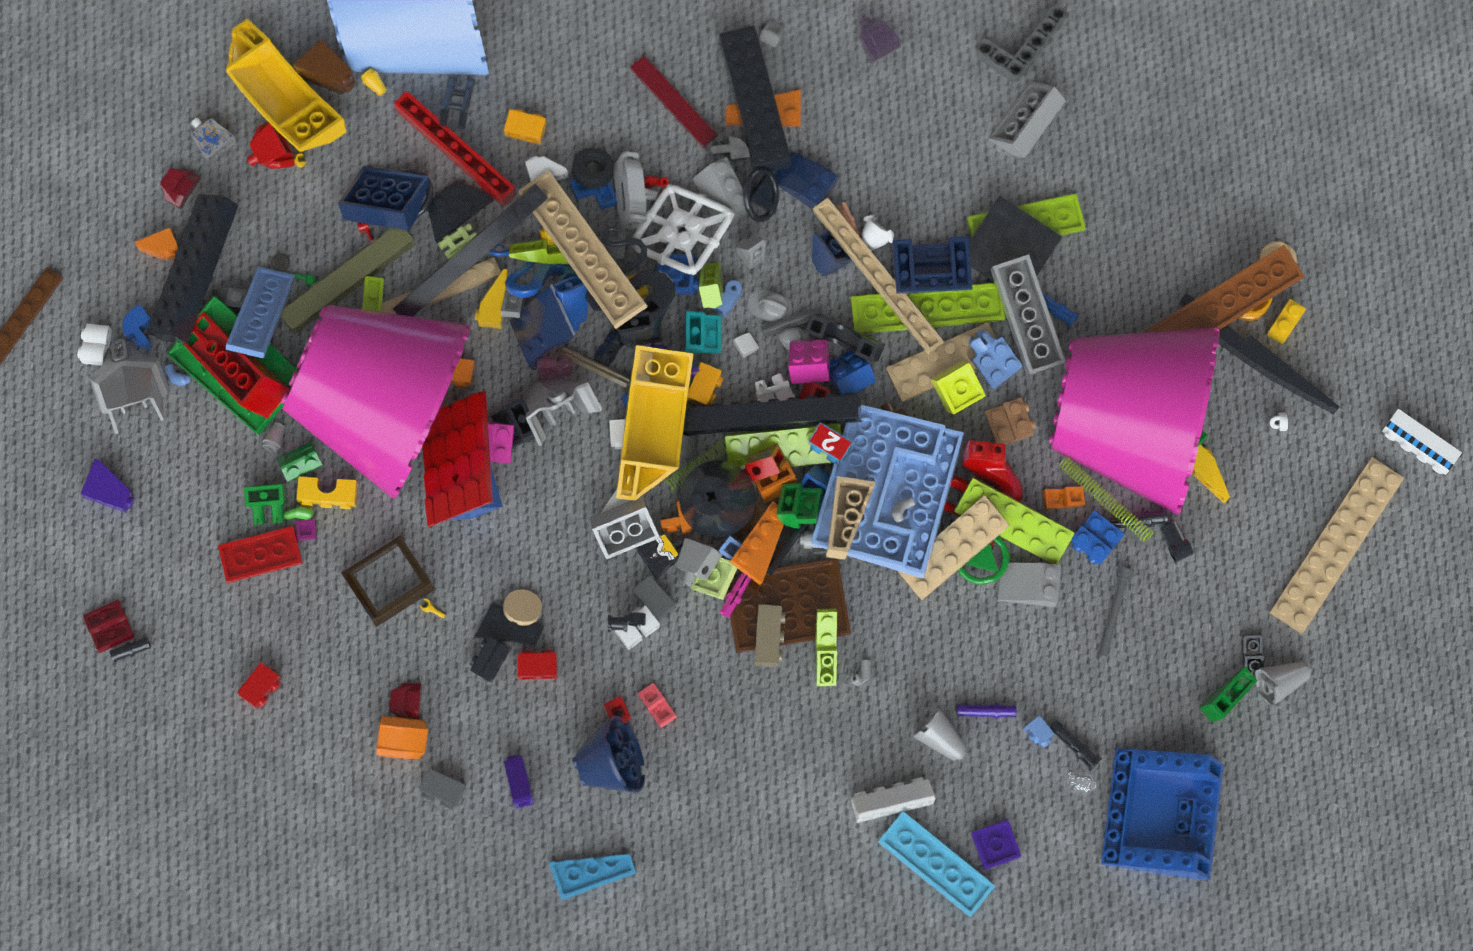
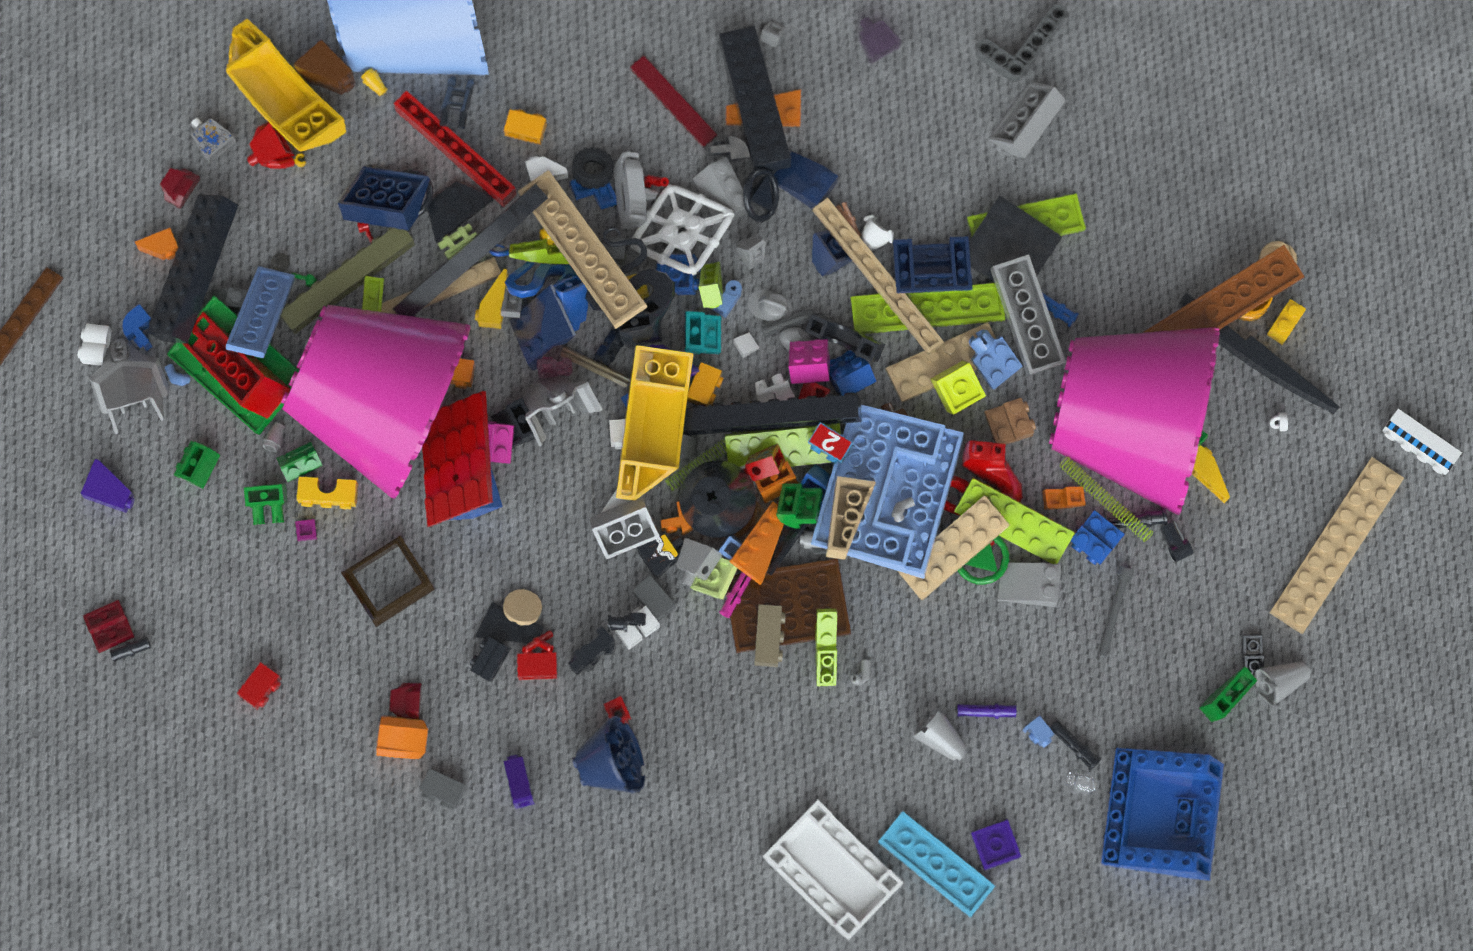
(196, 464): none -> green brick
(260, 554): red plate -> none
(299, 512): bright green arm -> none
(430, 608): yellow hand -> none
(539, 642): none -> red piece
(590, 873): dark azure wing -> none
(591, 653): none -> black hips
(657, 705): coral slope -> none
(832, 870): none -> white slope
(892, 800): white slope -> none

